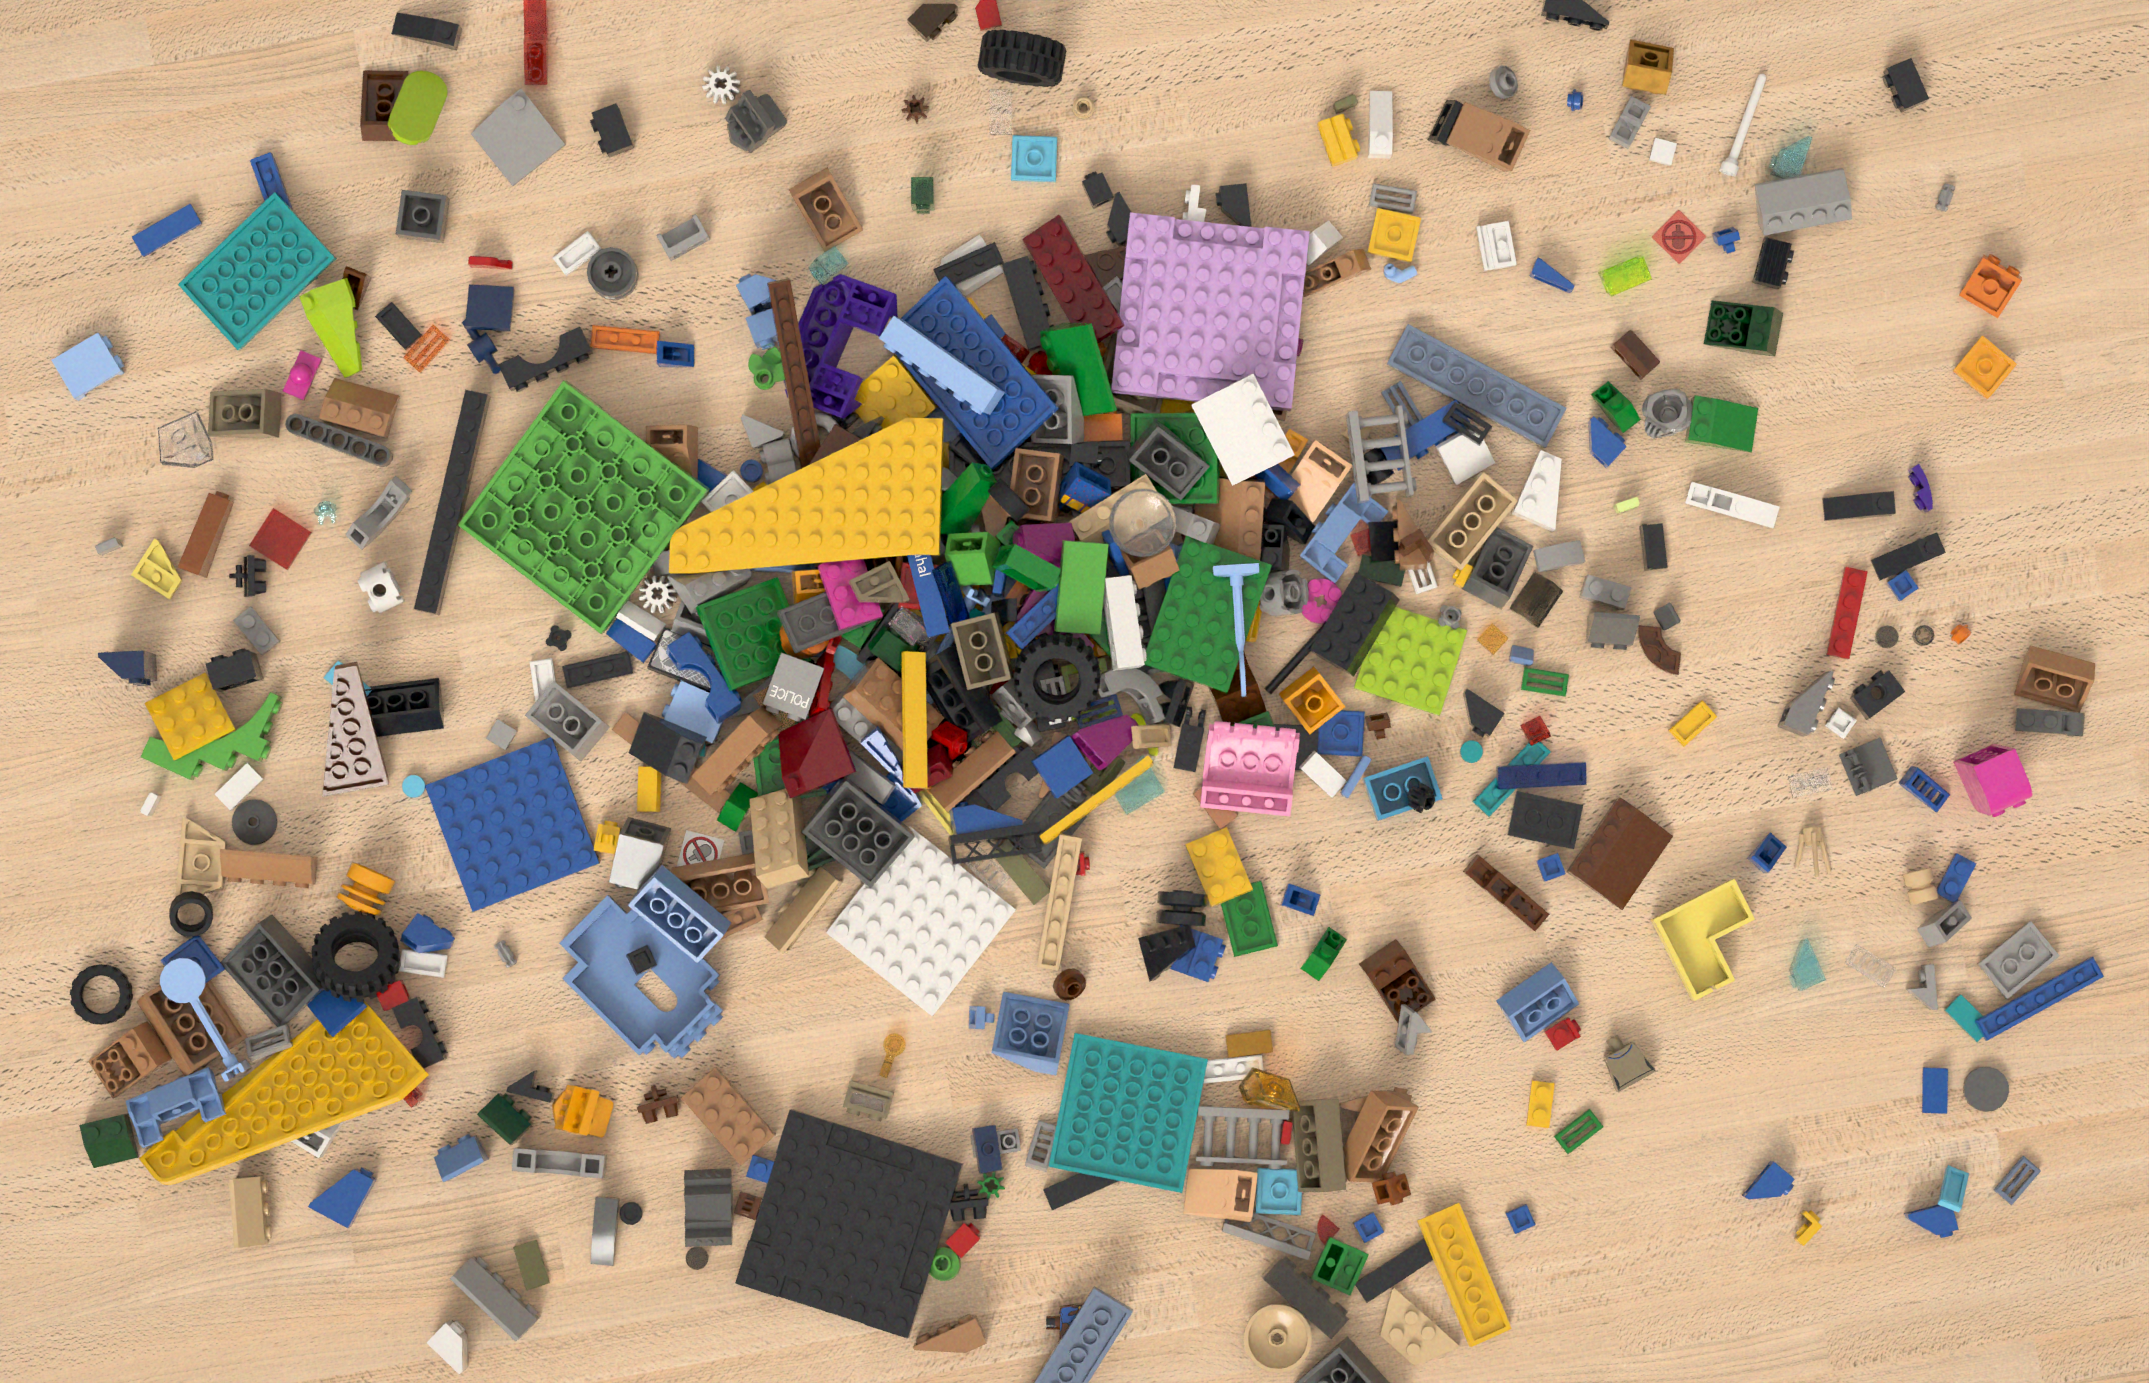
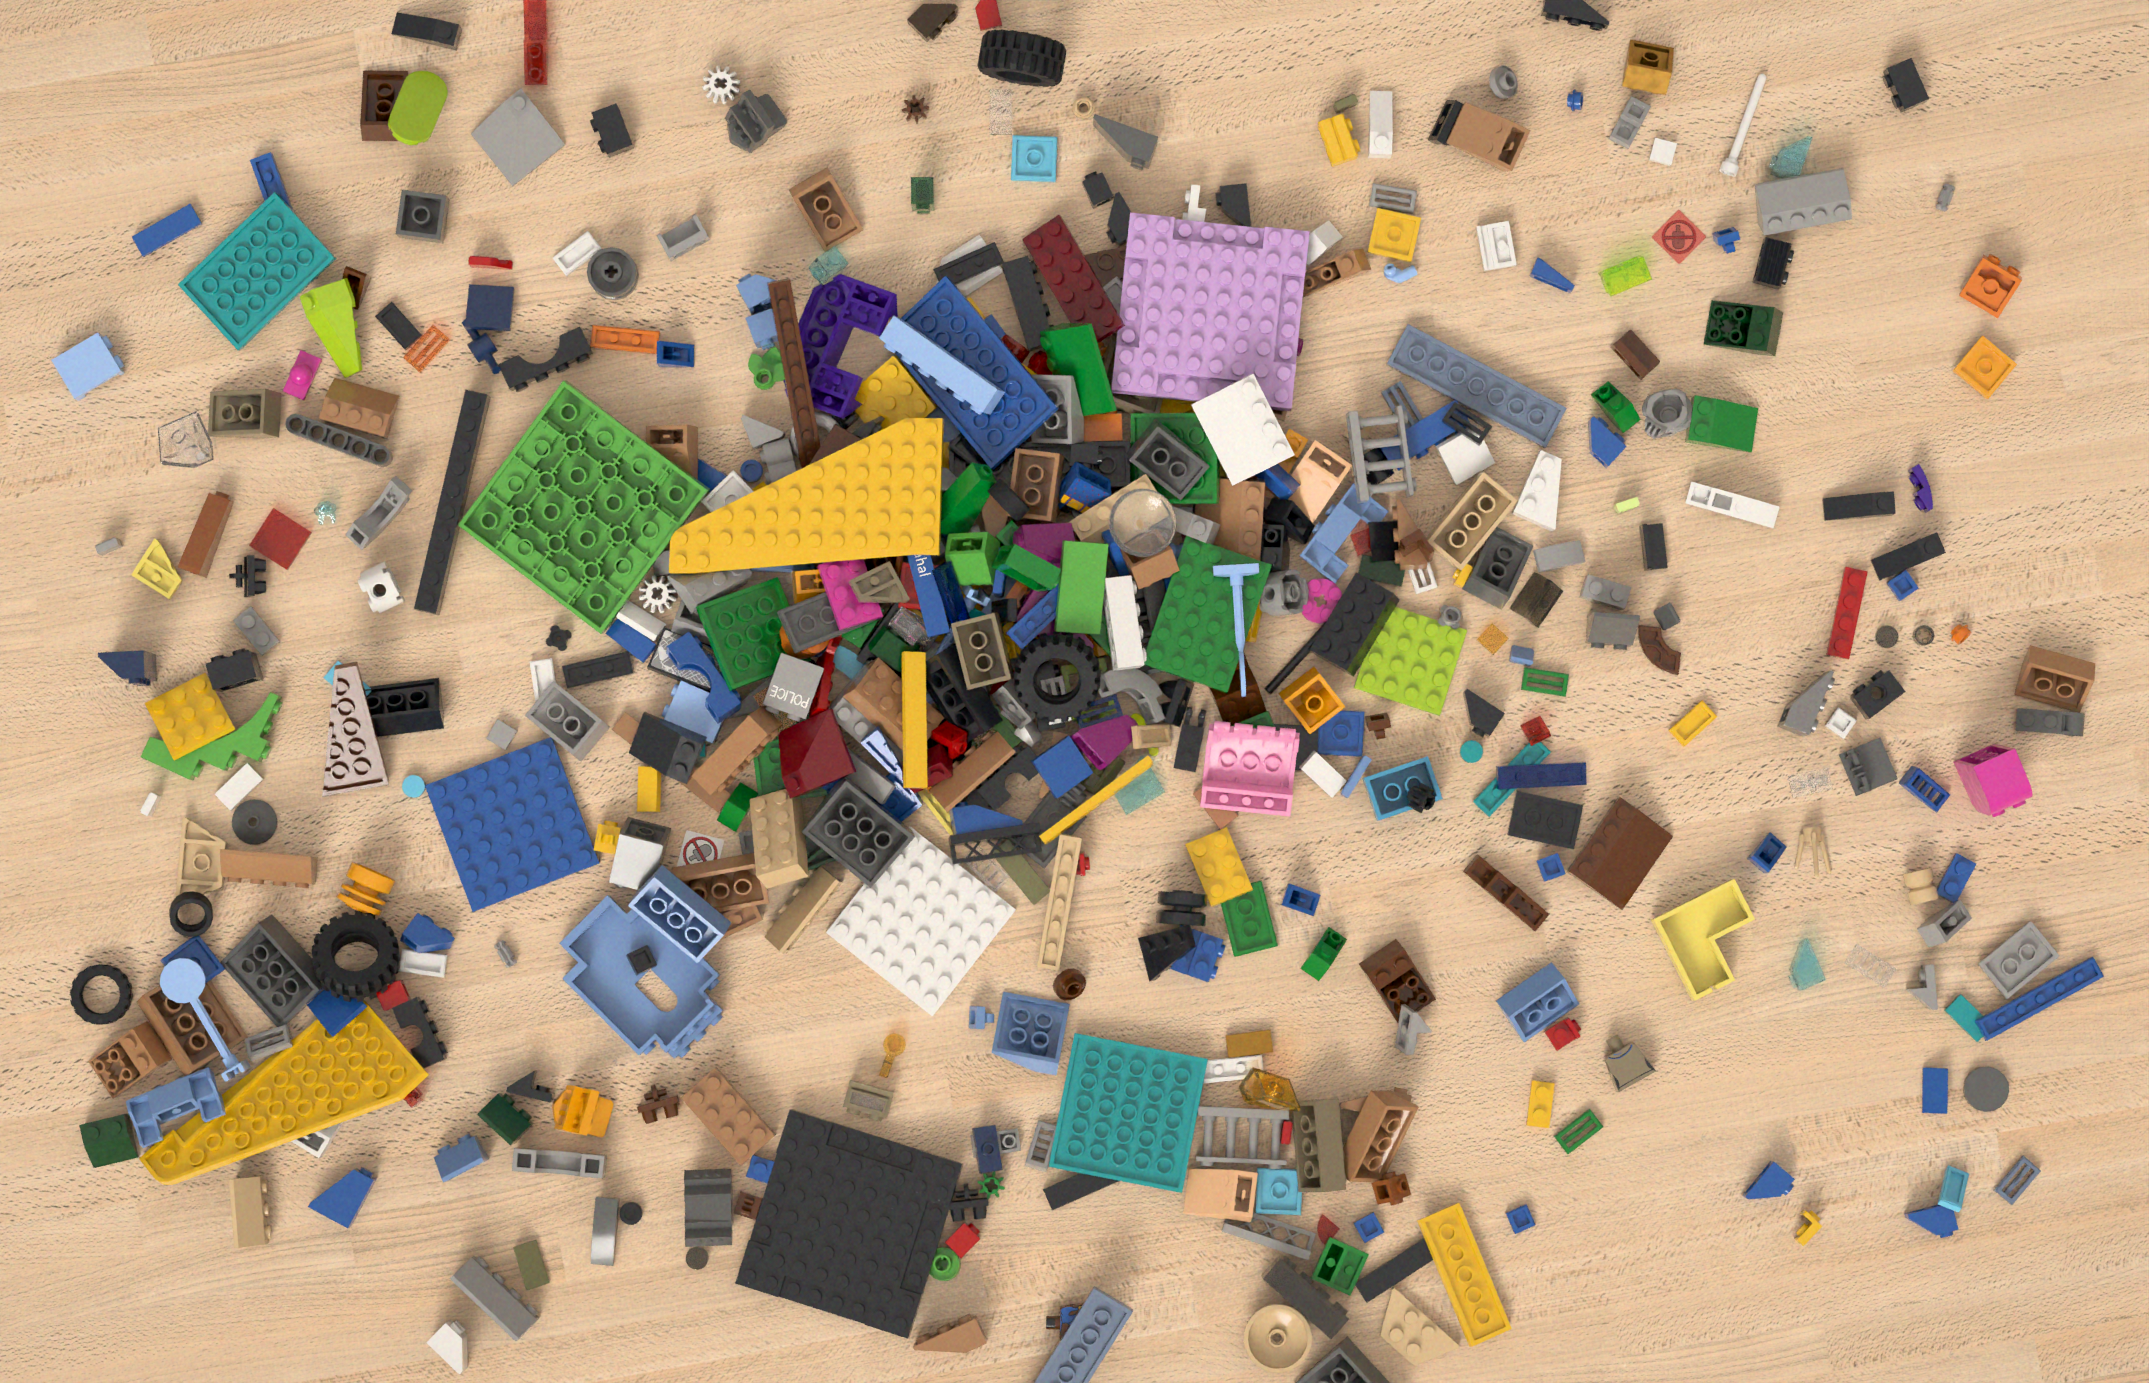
(1131, 143): none -> dark grey slope

